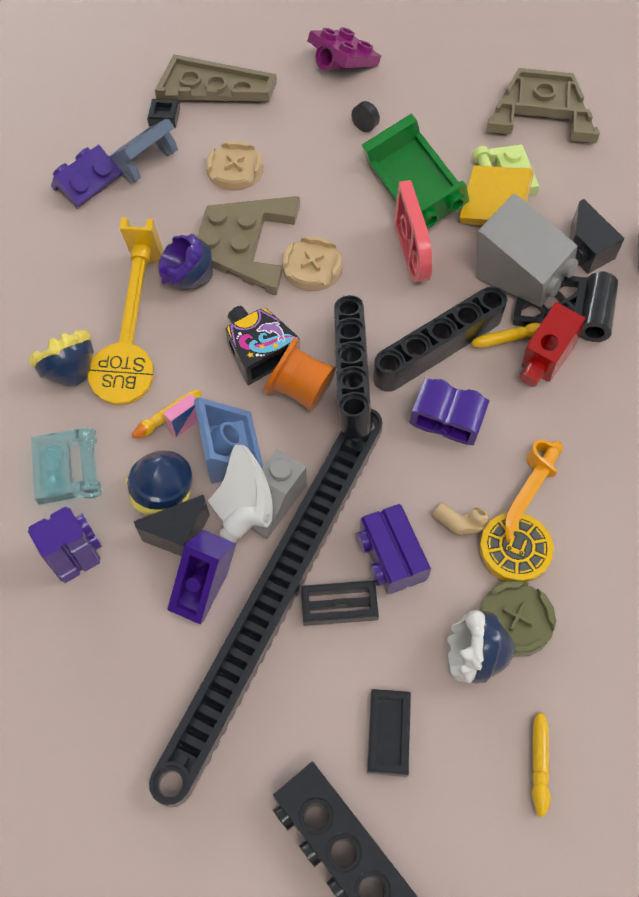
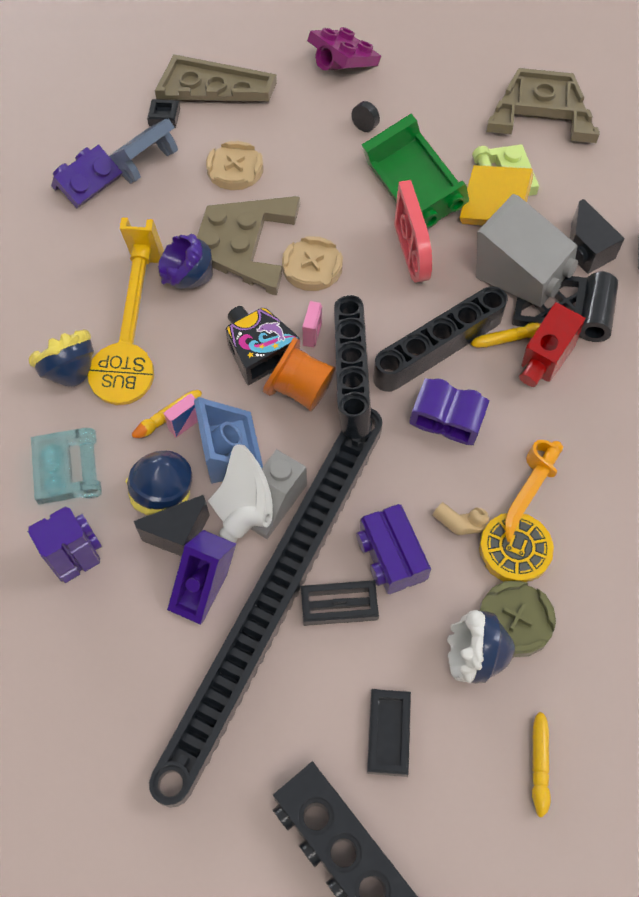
(312, 324): none -> bright pink tile

